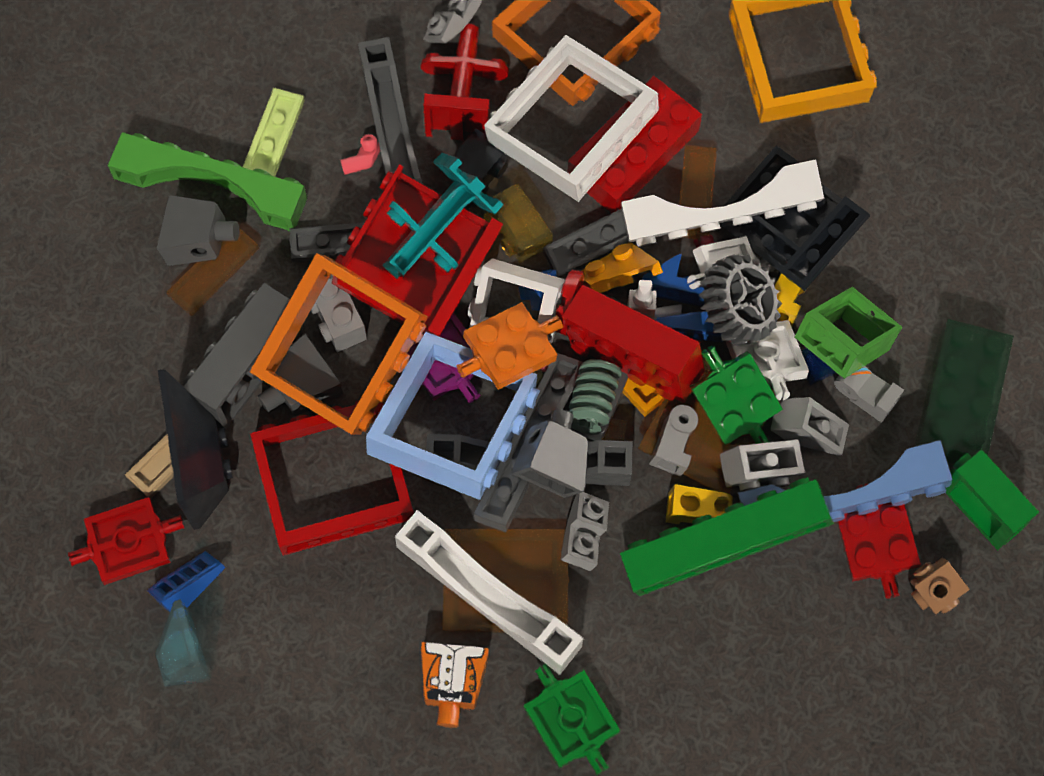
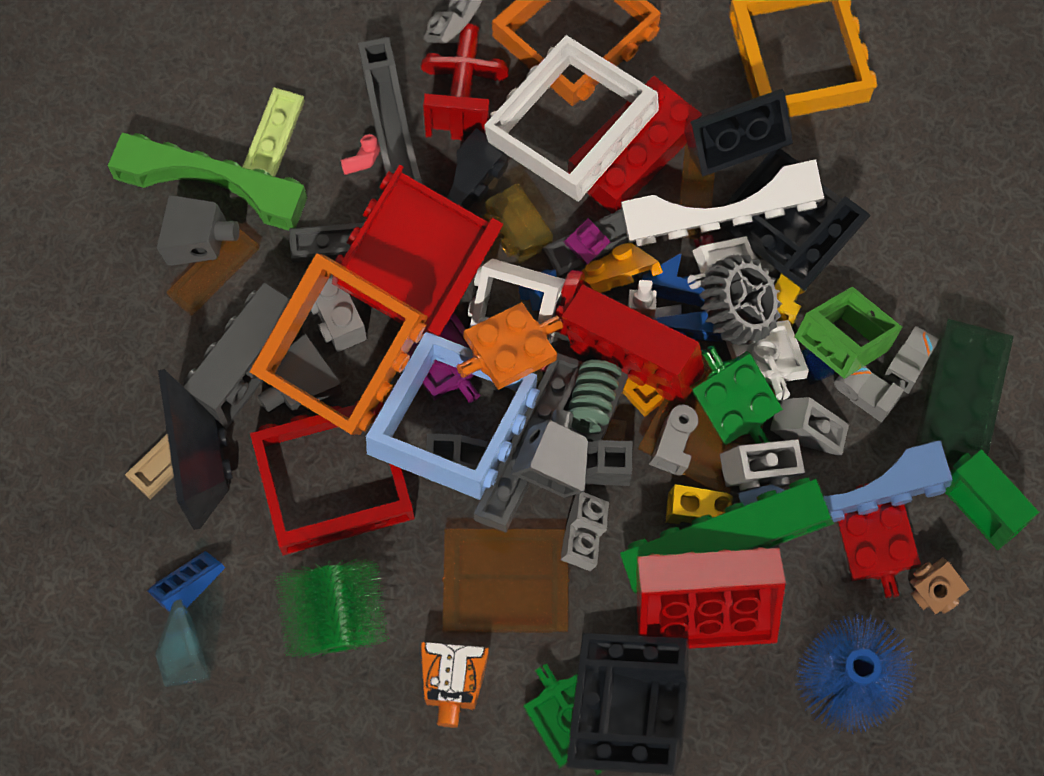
(126, 540): red plate -> none
(331, 609): none -> green piece
(423, 235): teal piece -> none
(520, 619): white arch -> none
(586, 241): none -> magenta tile
(629, 704): none -> black slope
(712, 597): none -> red slope
(739, 133): none -> black slope
(853, 673): none -> blue piece
(911, 359): none -> light grey leg

